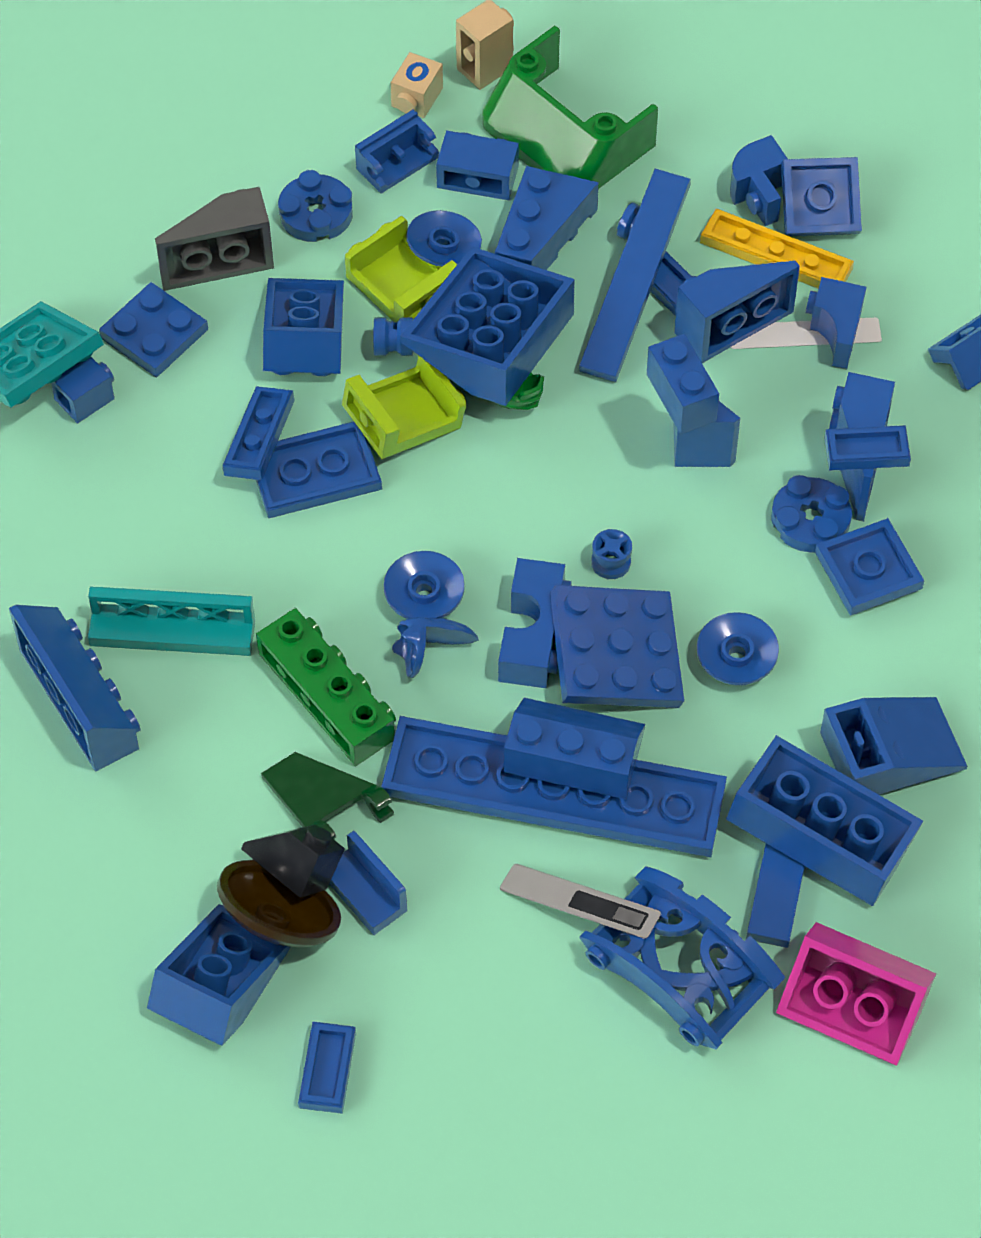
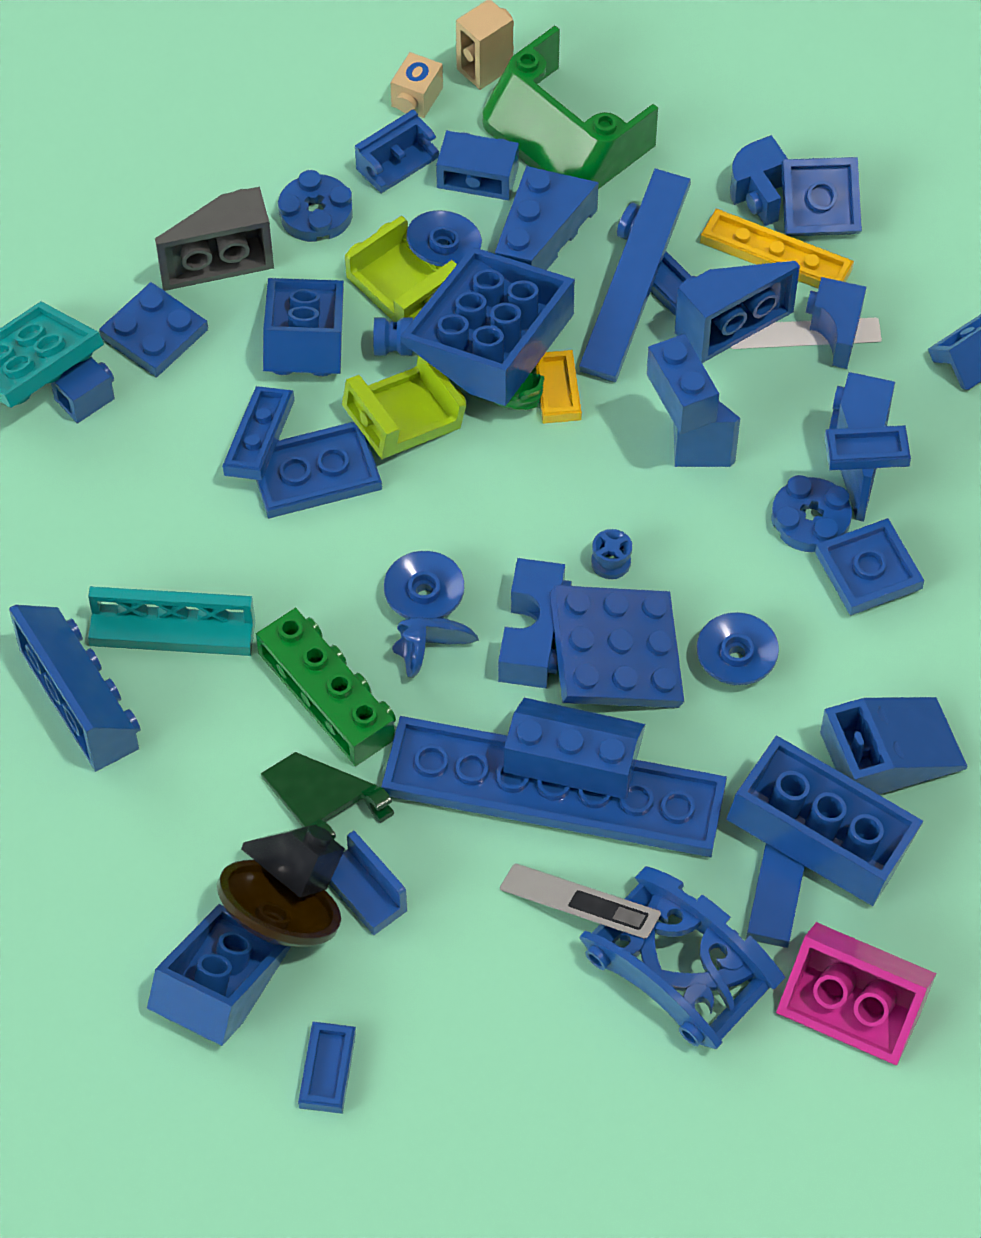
(560, 389): none -> yellow tile

